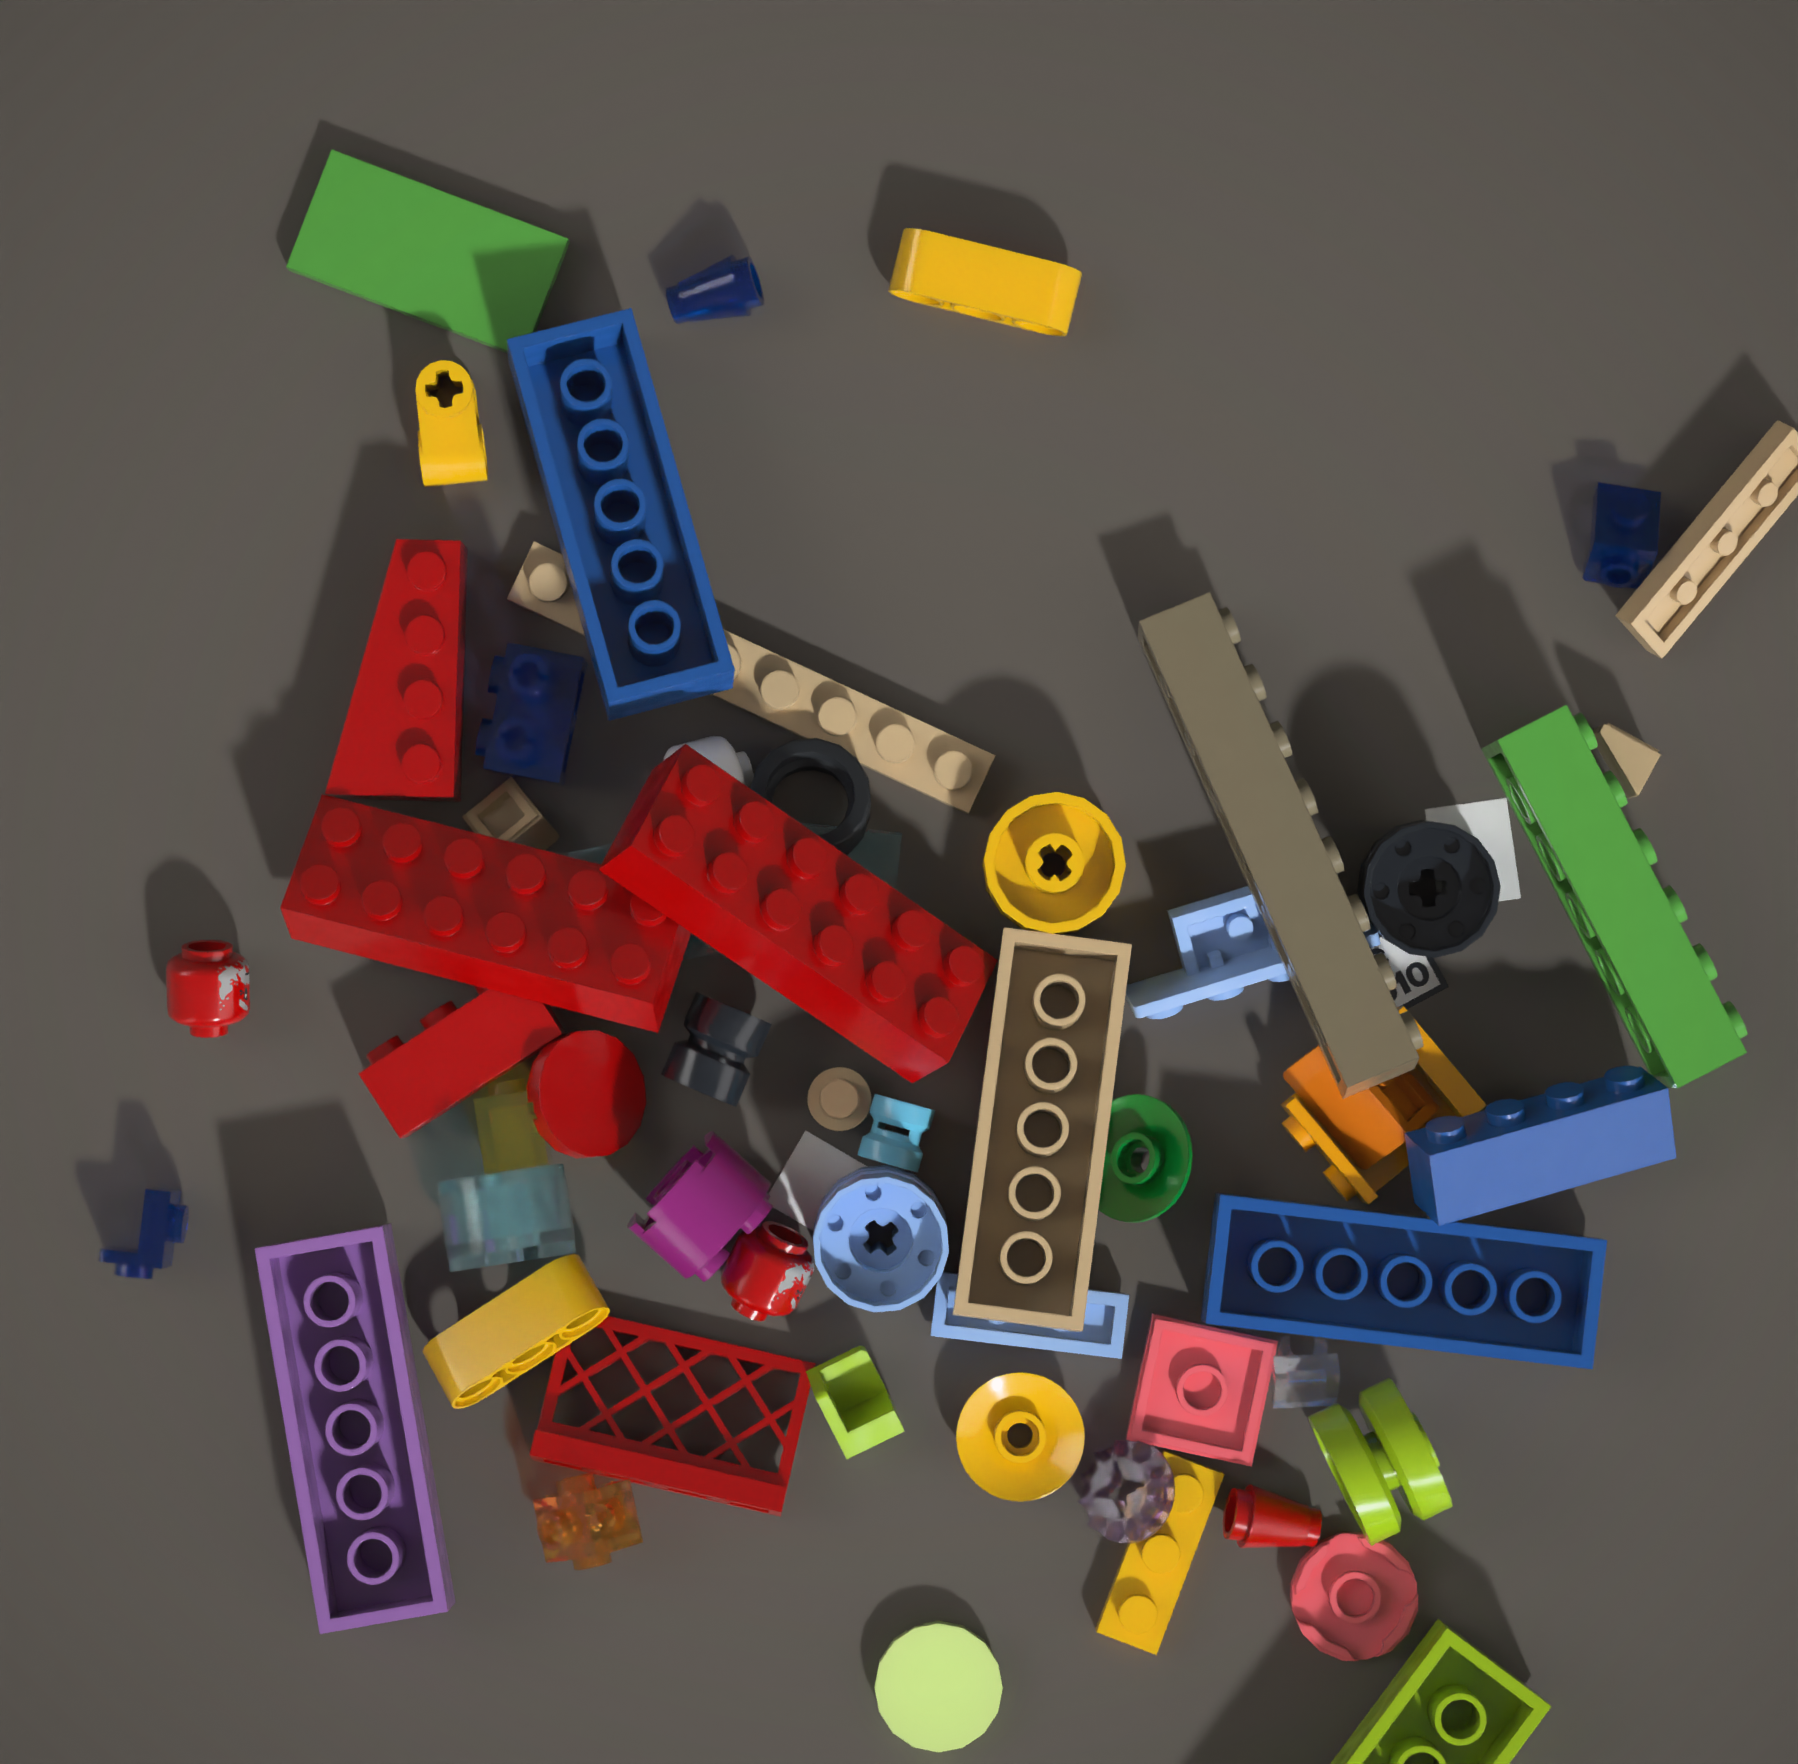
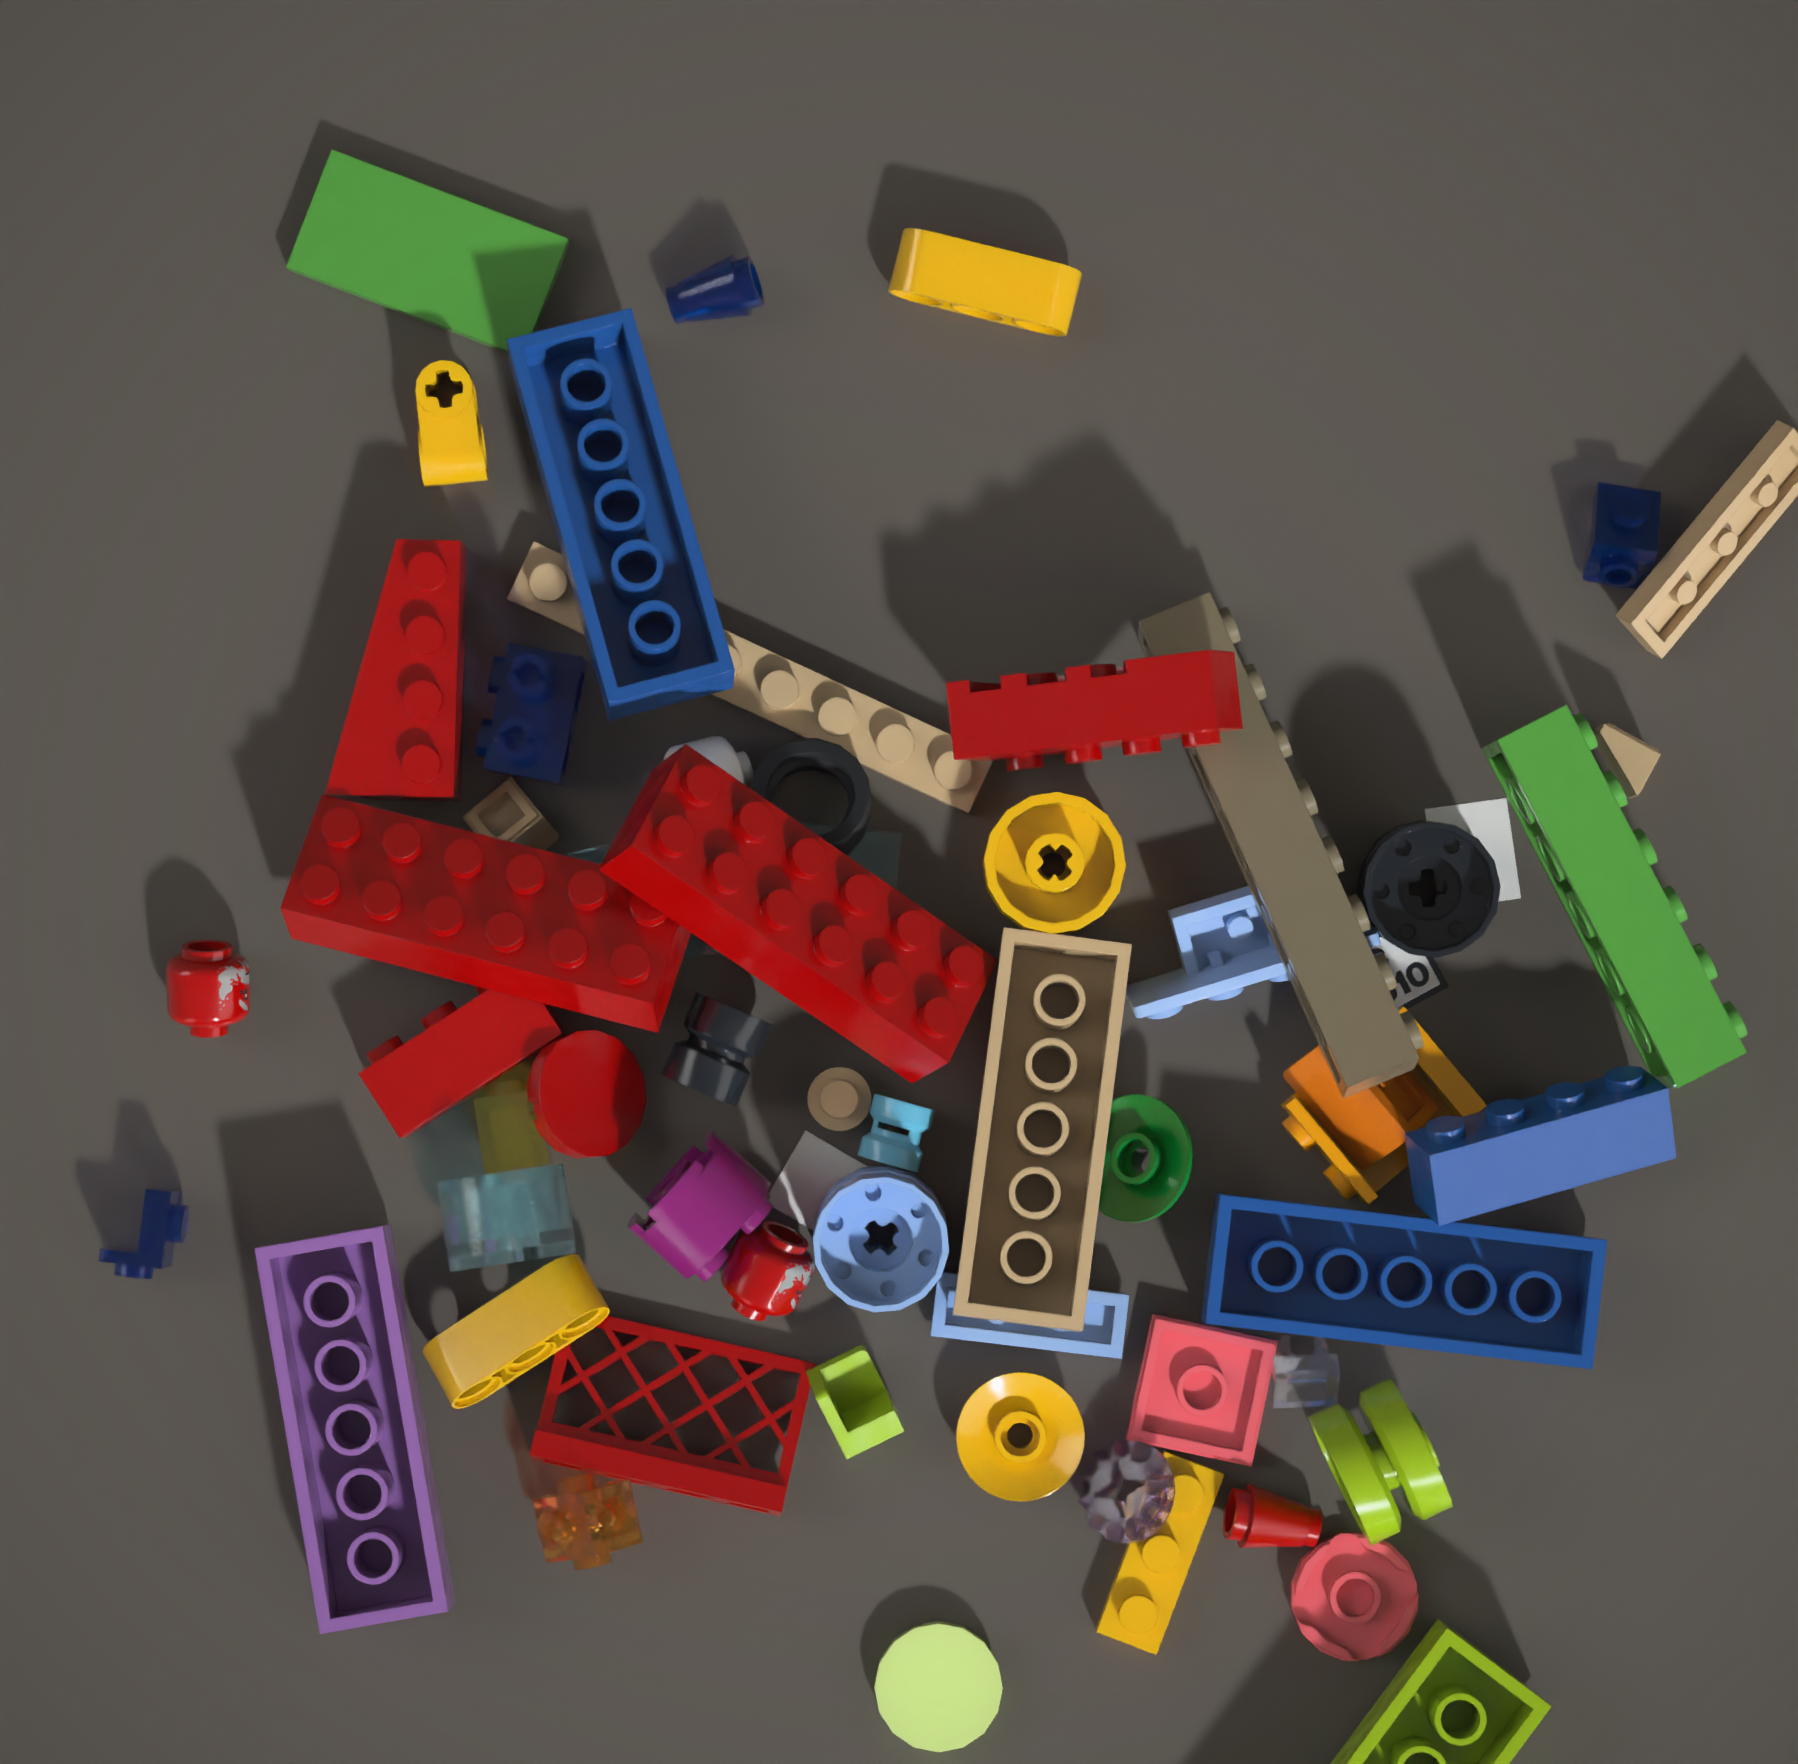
(1096, 709): none -> red wedge

